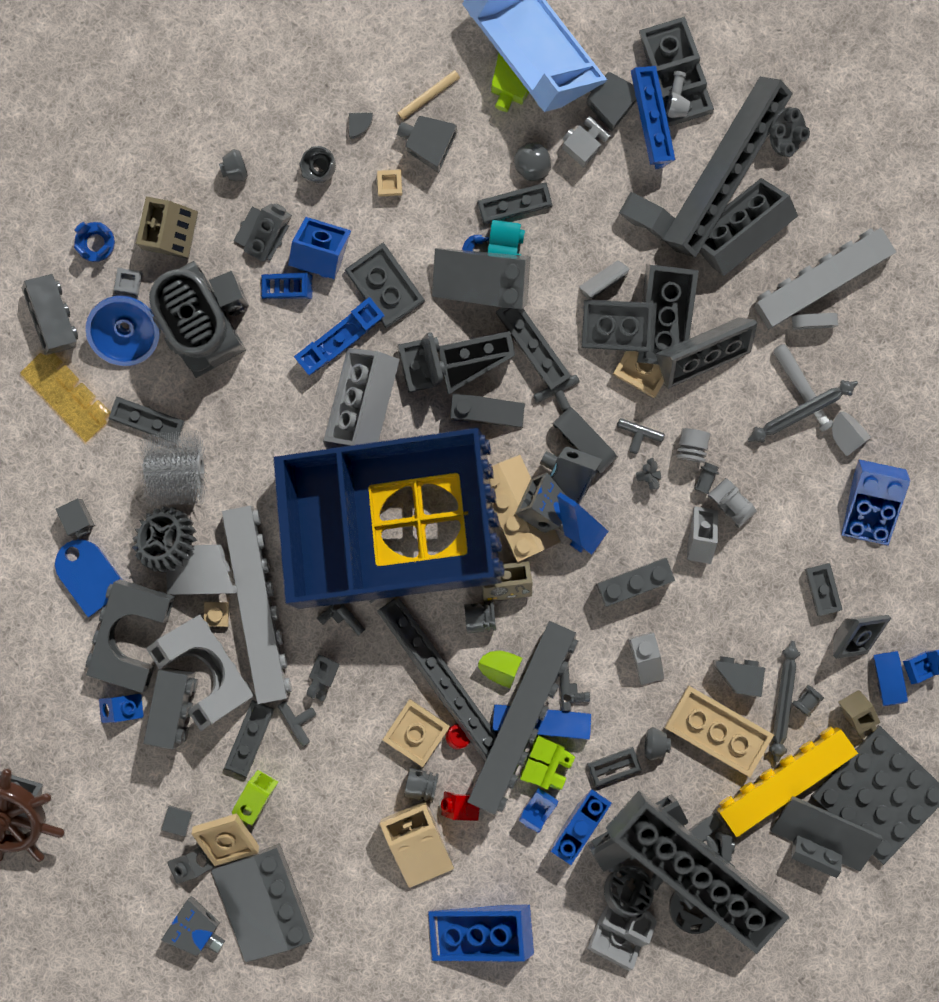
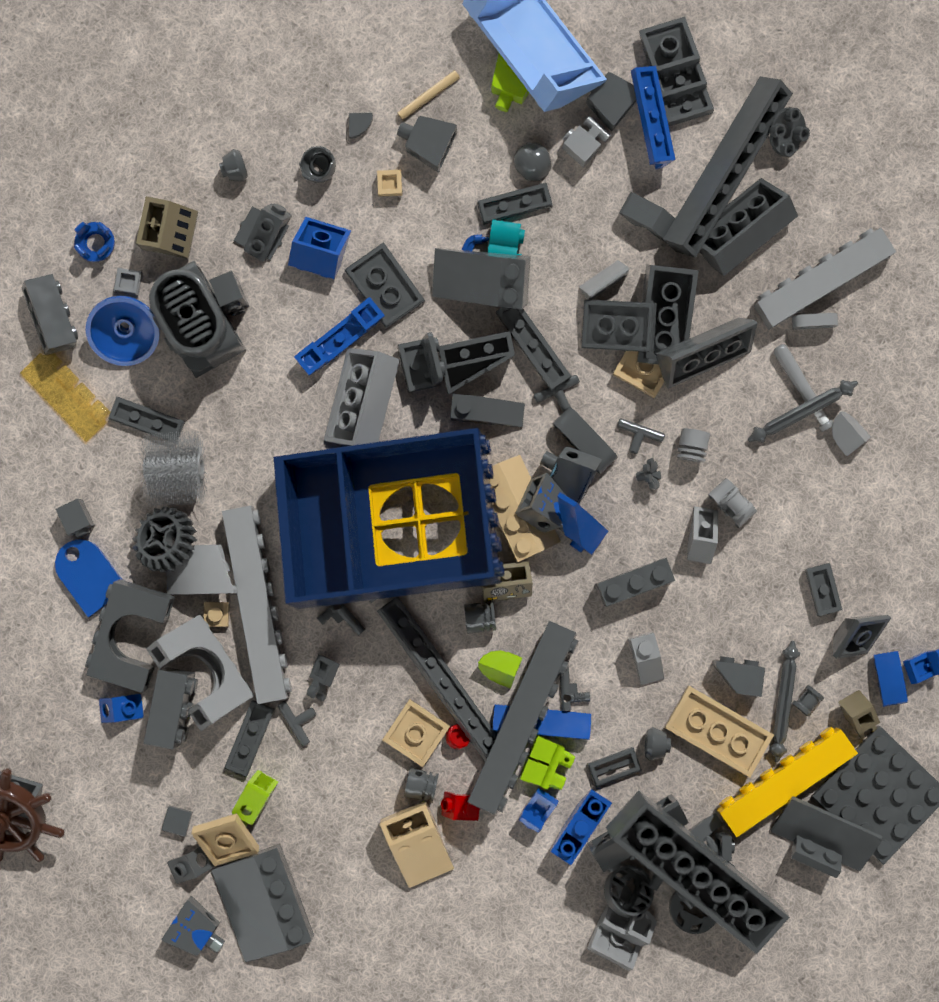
(307, 280): blue slope -> none
(482, 933): blue slope -> none
(677, 105): light grey bar -> none
(706, 477): dark grey pin -> none
(875, 502): blue slope -> none

